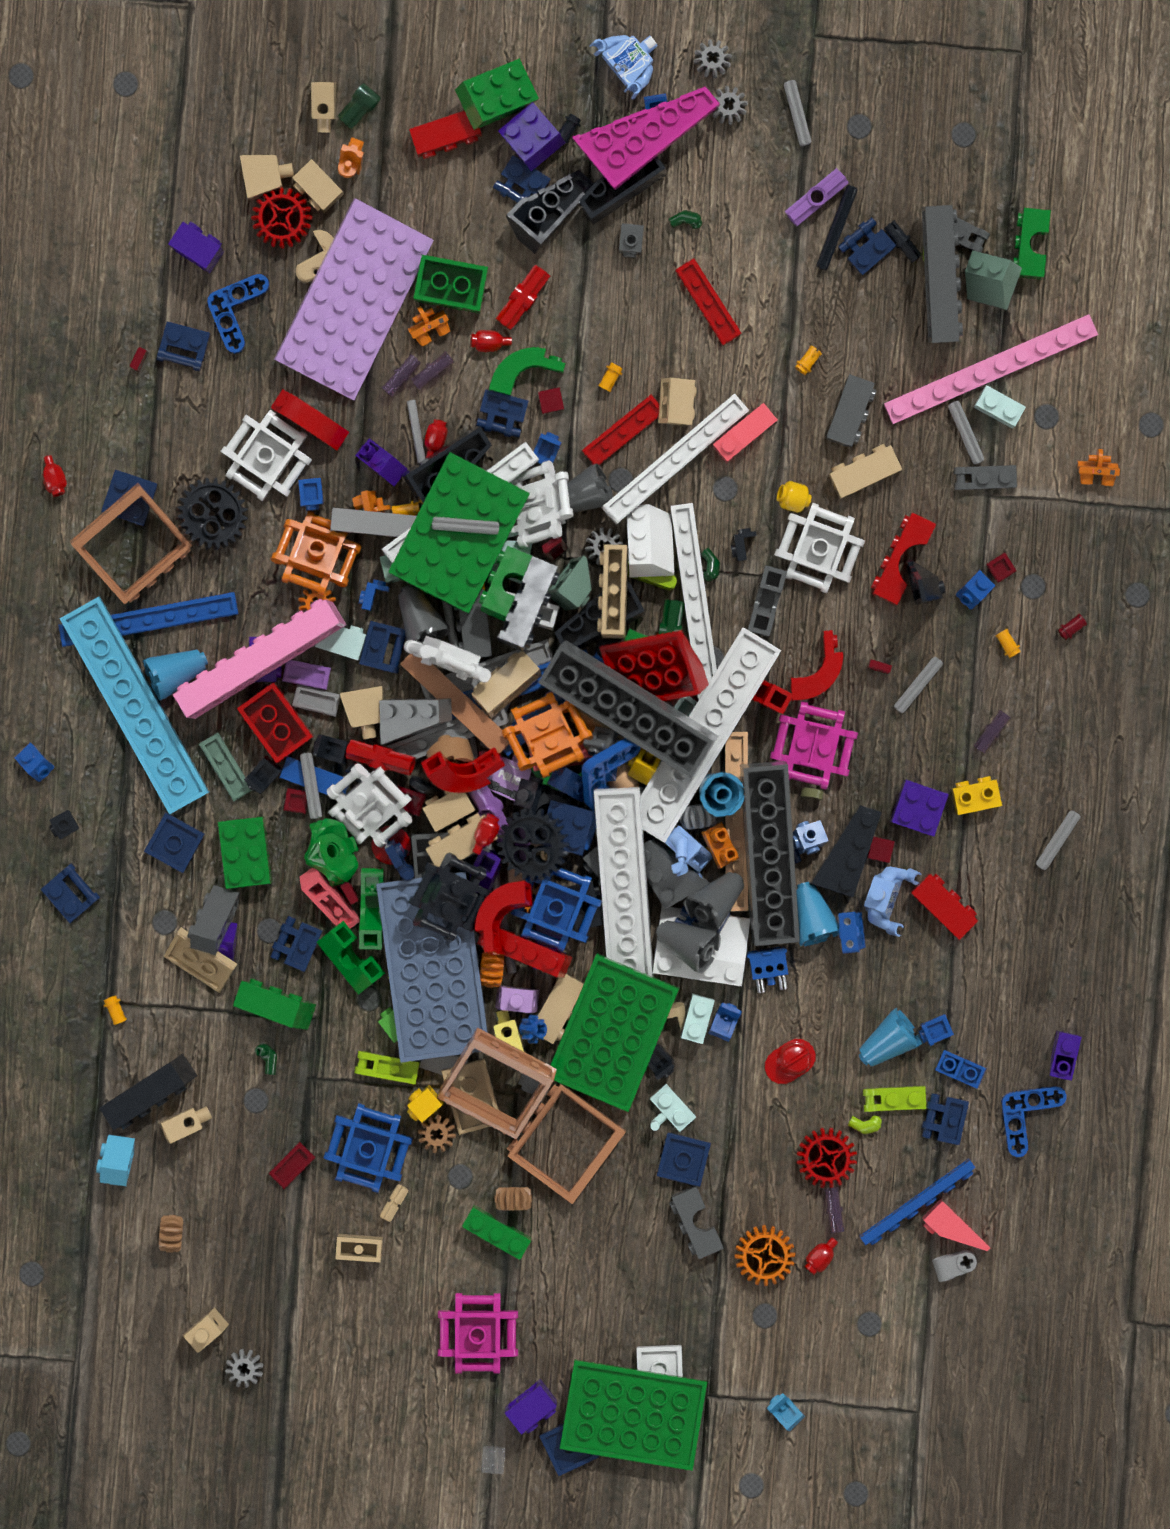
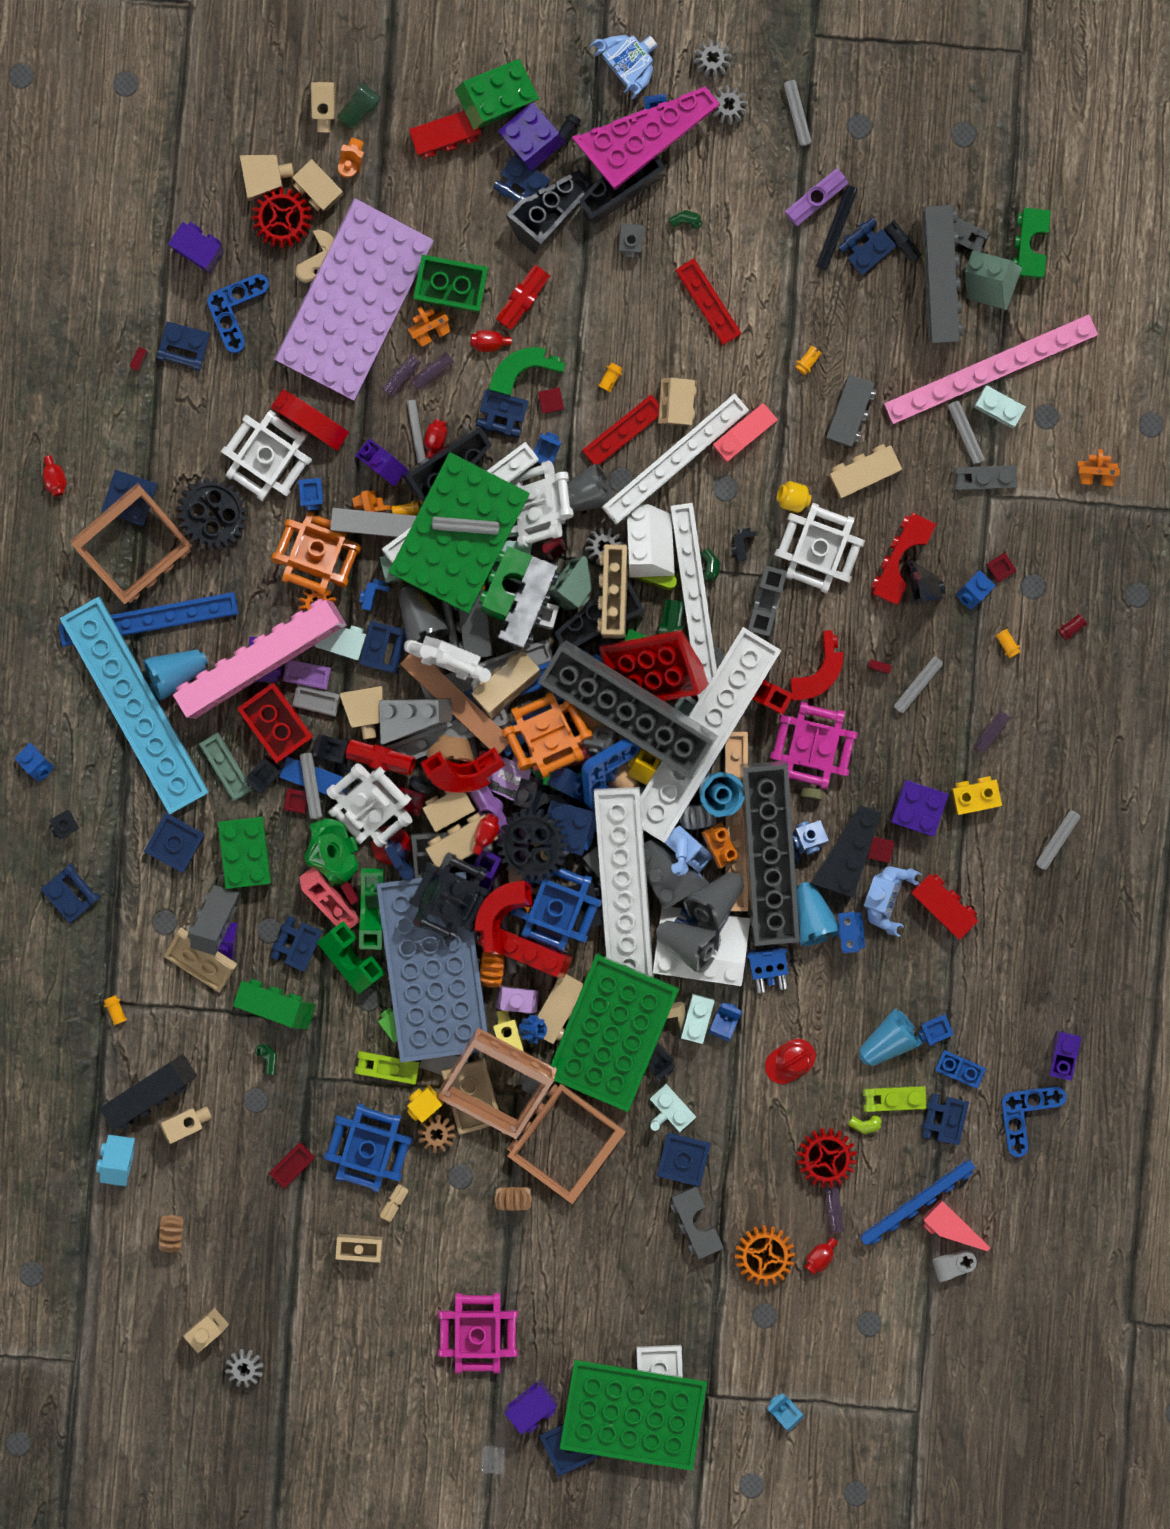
(496, 1233): green arch -> none

